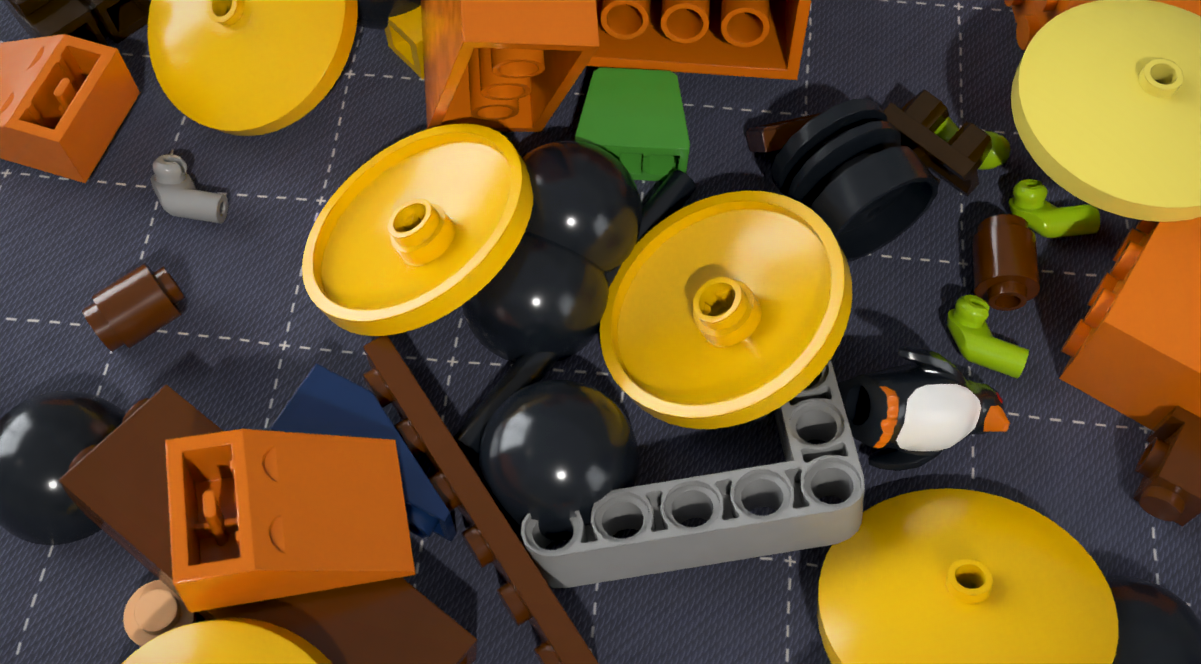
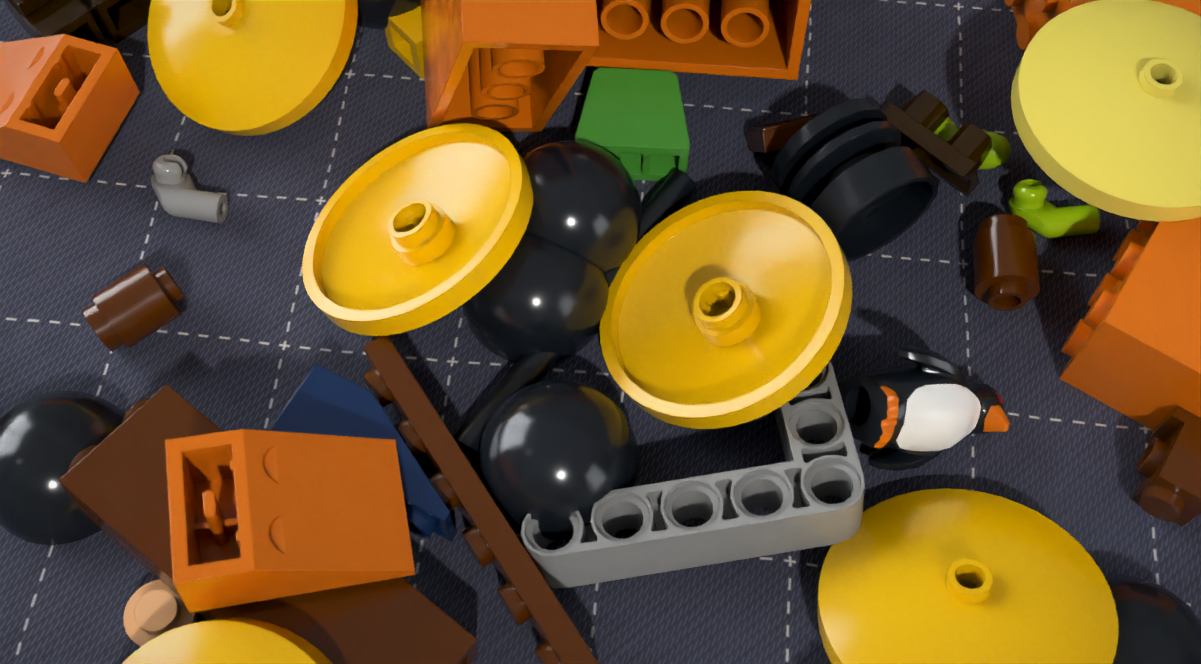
(976, 341): lime arm -> none

